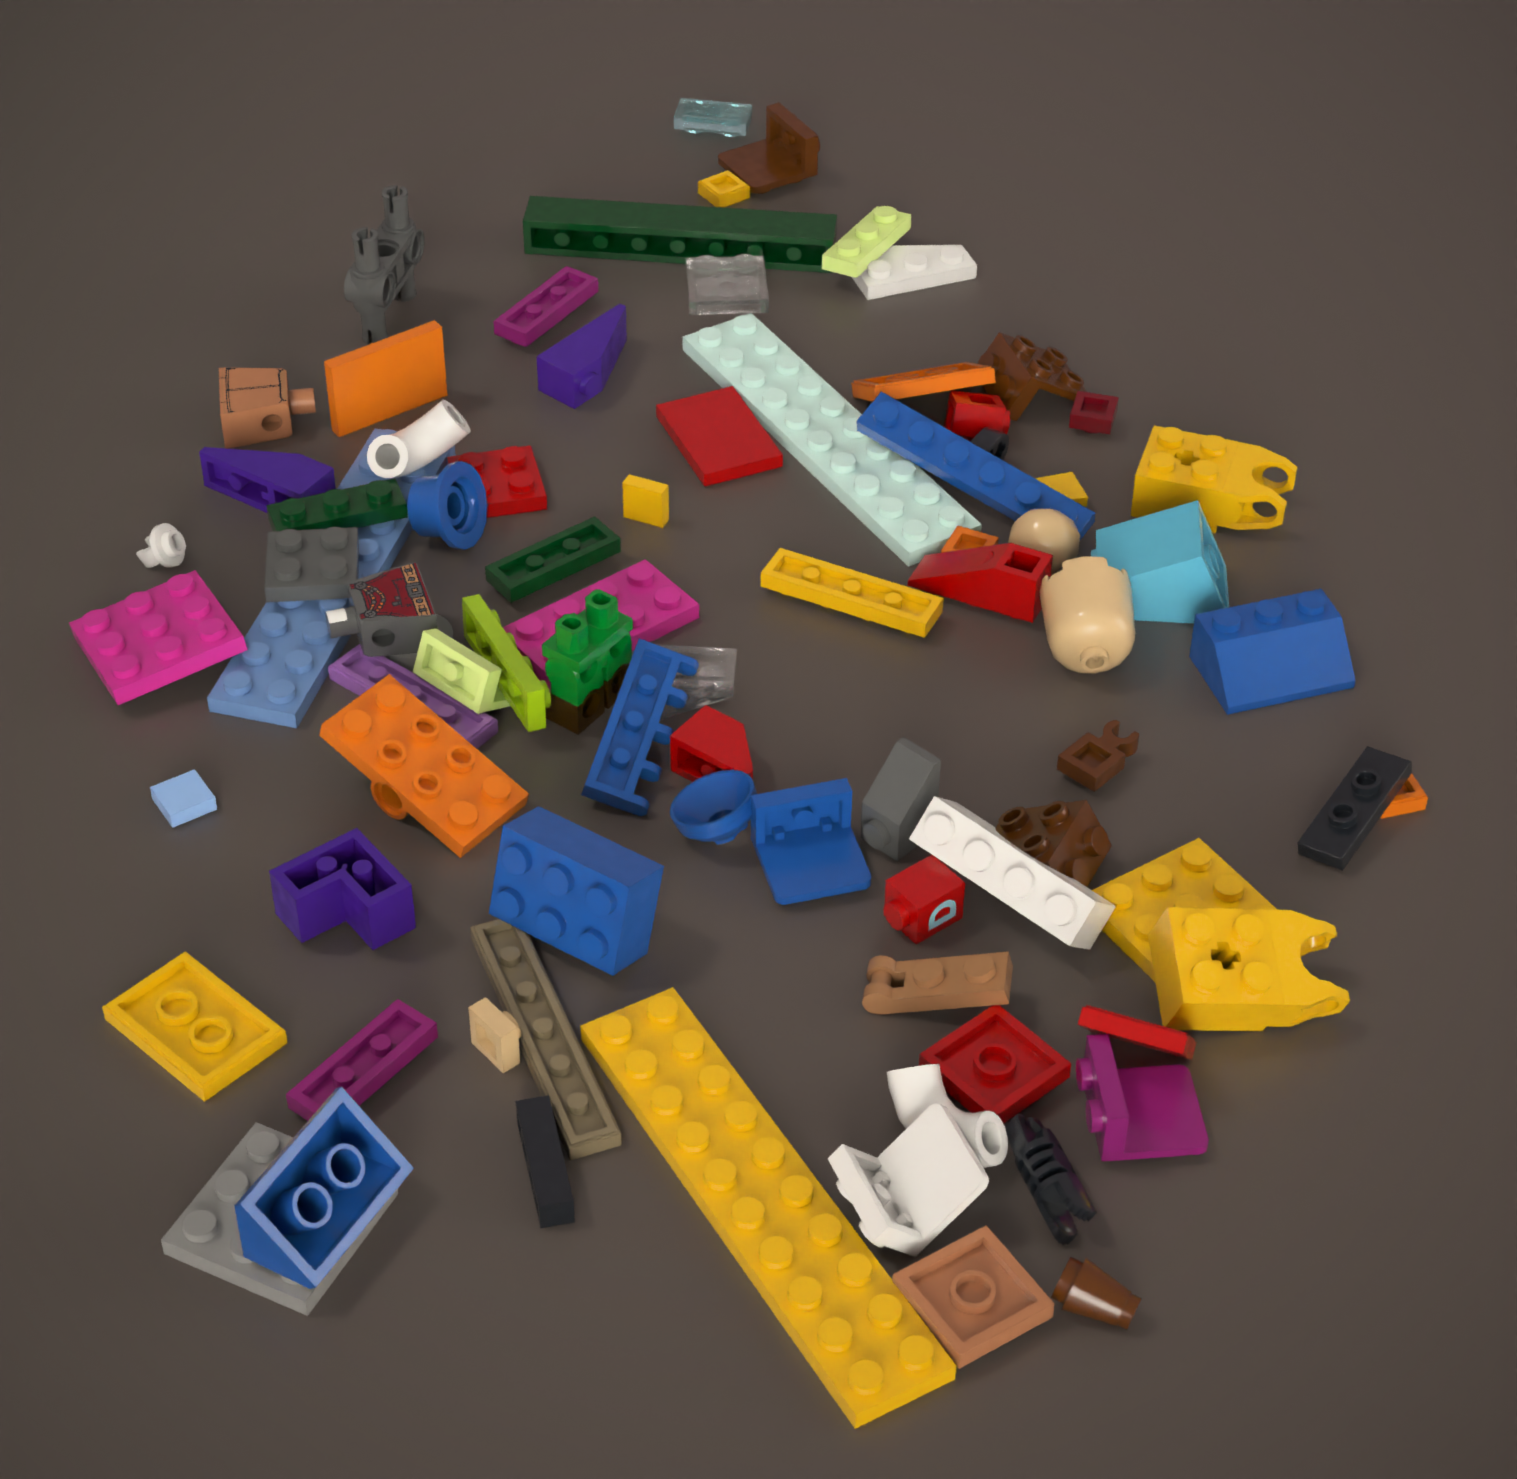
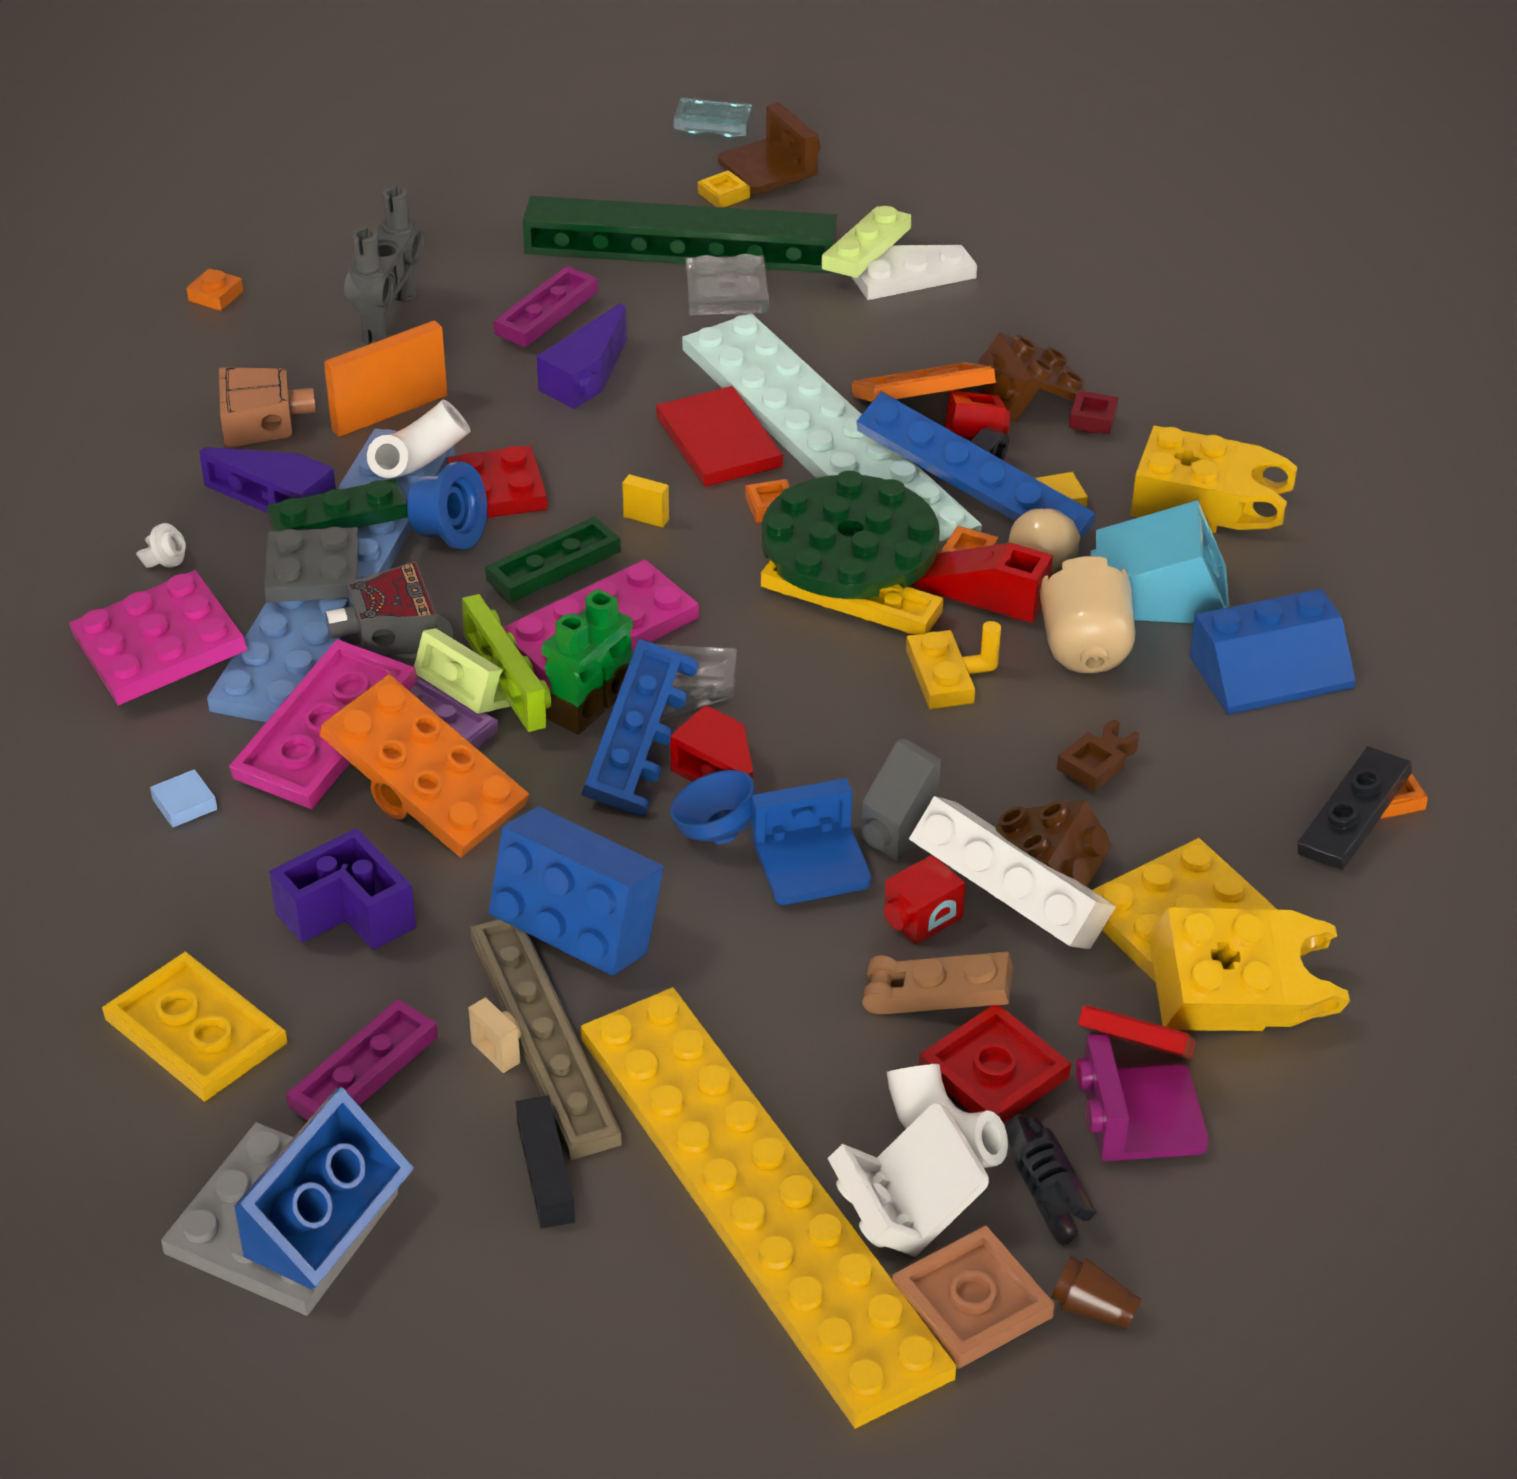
(215, 289): none -> orange plate
(287, 751): none -> dark pink plate
(761, 495): none -> orange tile
(891, 545): none -> dark green plate
(943, 670): none -> yellow plate

